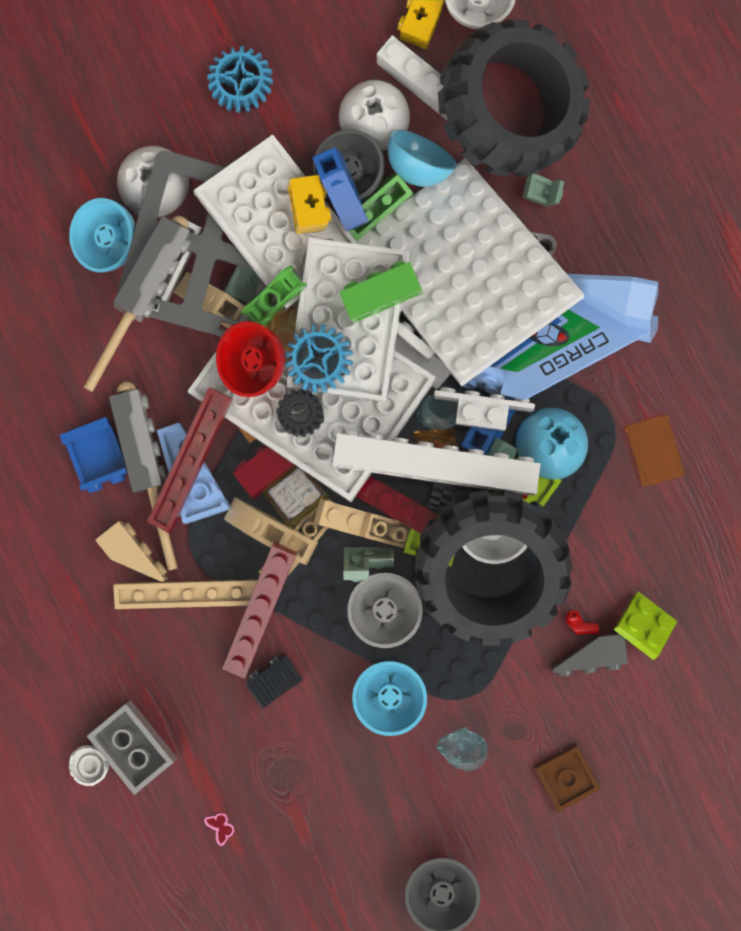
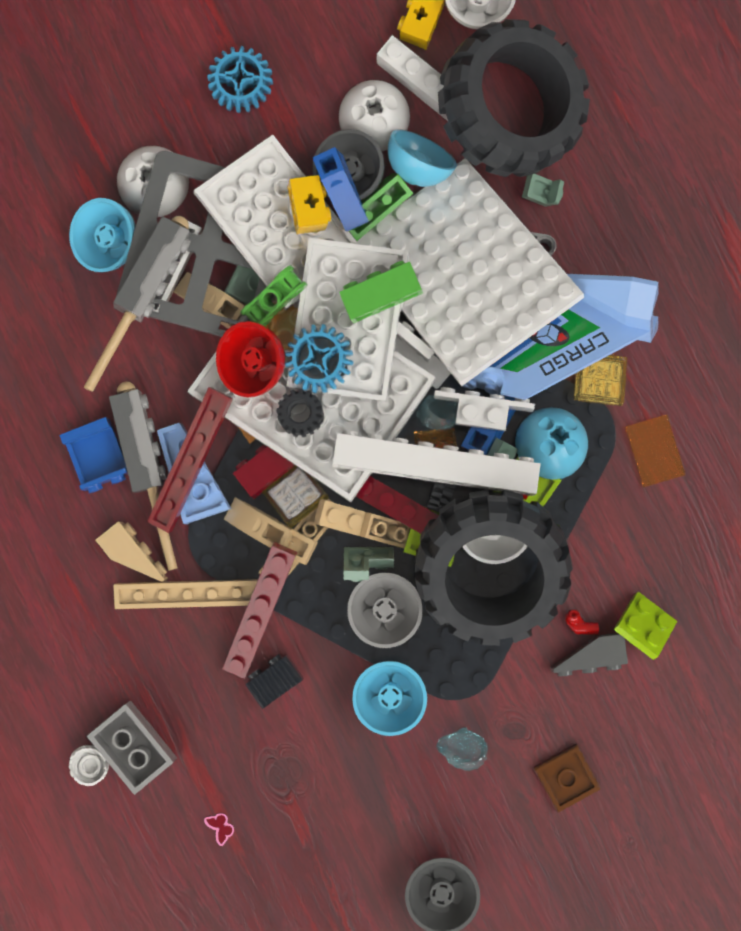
(602, 381): none -> clear yellow tile

